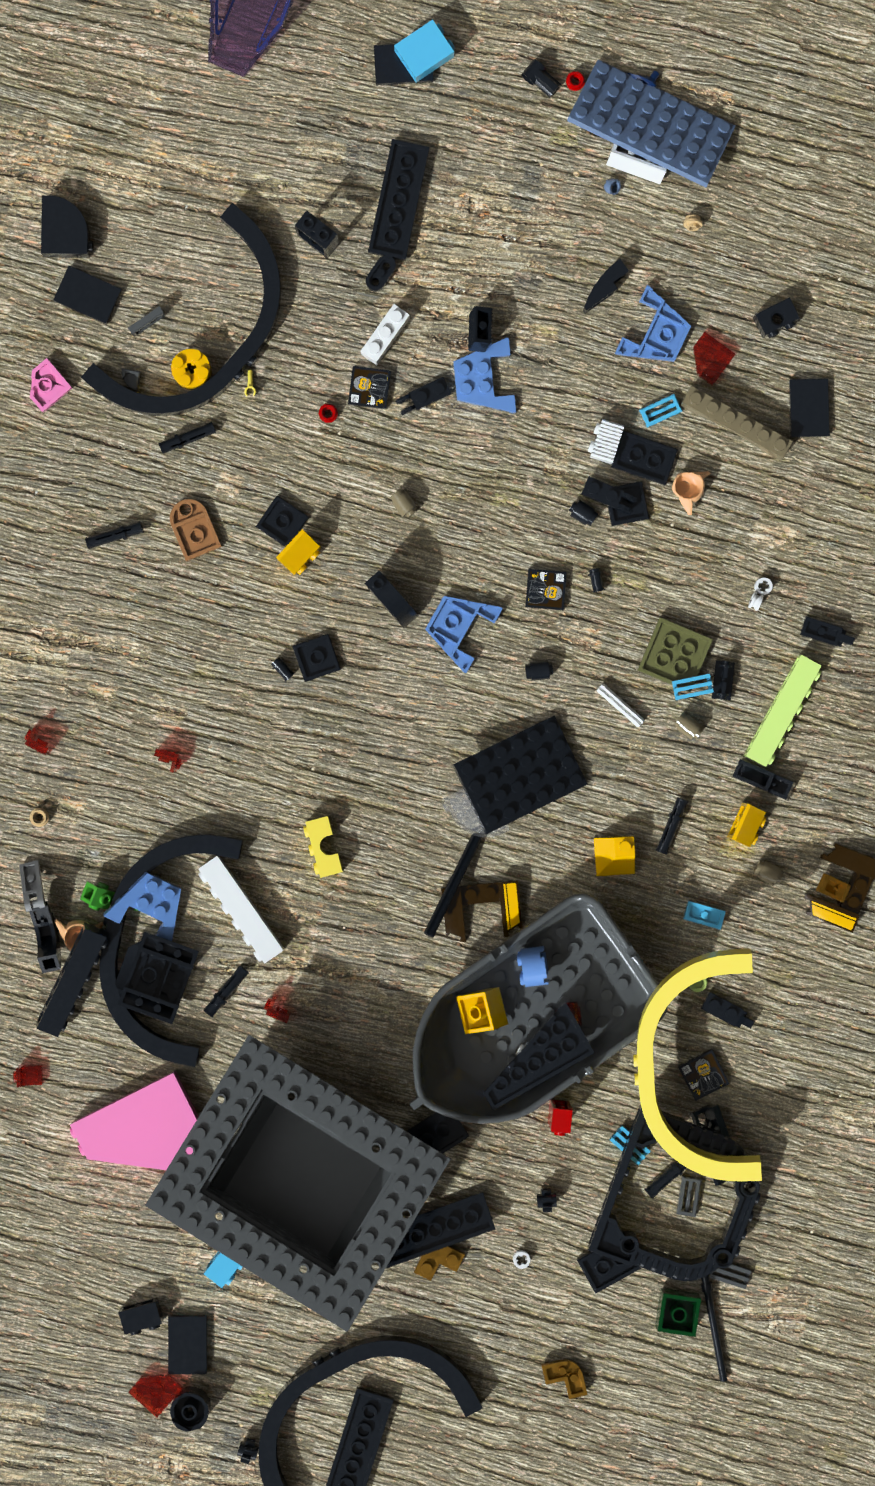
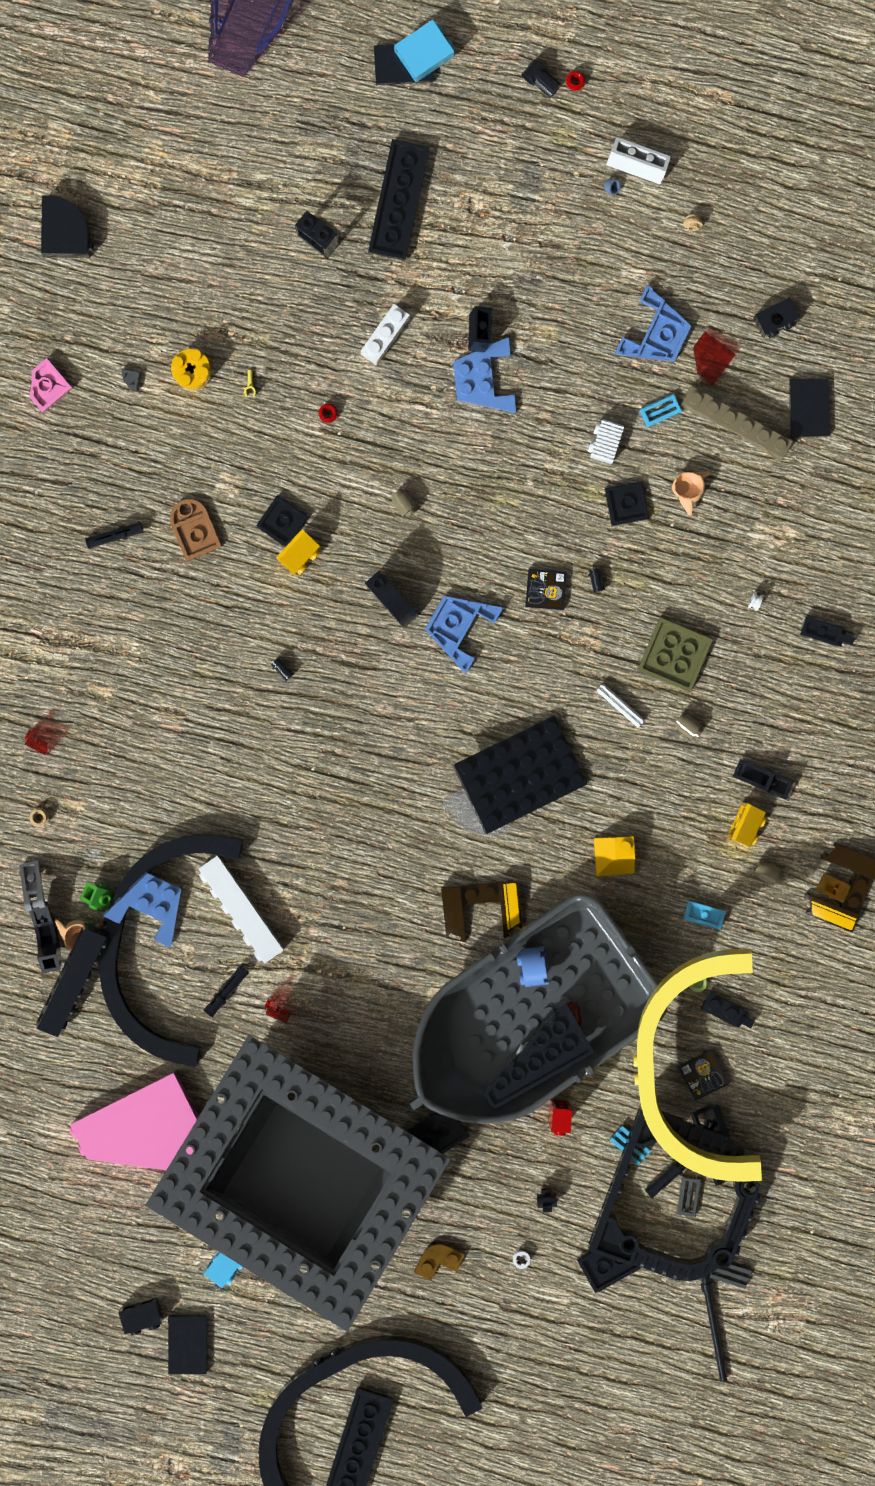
(28, 1075): clear red bracket -> none
(87, 295): black tile -> none
(146, 321): dark grey tile -> none
(155, 977): black slope -> none
(155, 1392): clear red plate -> none
(166, 756): clear red bracket -> none
(179, 441): black pin -> none
(193, 1419): black brick -> none
(235, 366): black arch -> none
(248, 1451): black gear -> none
(316, 657): black tile -> none
(325, 863): light yellow arch -> none
(369, 387): tile -> none
(380, 273): black plate -> none
(425, 395): black hinge -> none
(444, 1228): black plate -> none
(452, 886): black axle -> none
(482, 1010): yellow slope -> none
(538, 670): black brick -> none
(565, 1371): pearl gold plate -> none
(583, 512): black brick -> none
(606, 285): black slope -> none
(607, 494): black hinge -> none
(644, 458): black tile -> none
(645, 79): dark blue bar -> none
(651, 123): sand blue plate -> none
(672, 825): black pin -> none
(678, 1312): dark green brick -> none
(708, 683): medium azure tile -> none
(723, 680): black hinge -> none
(766, 591): white bush -> none
(782, 710): yellowish green brick -> none

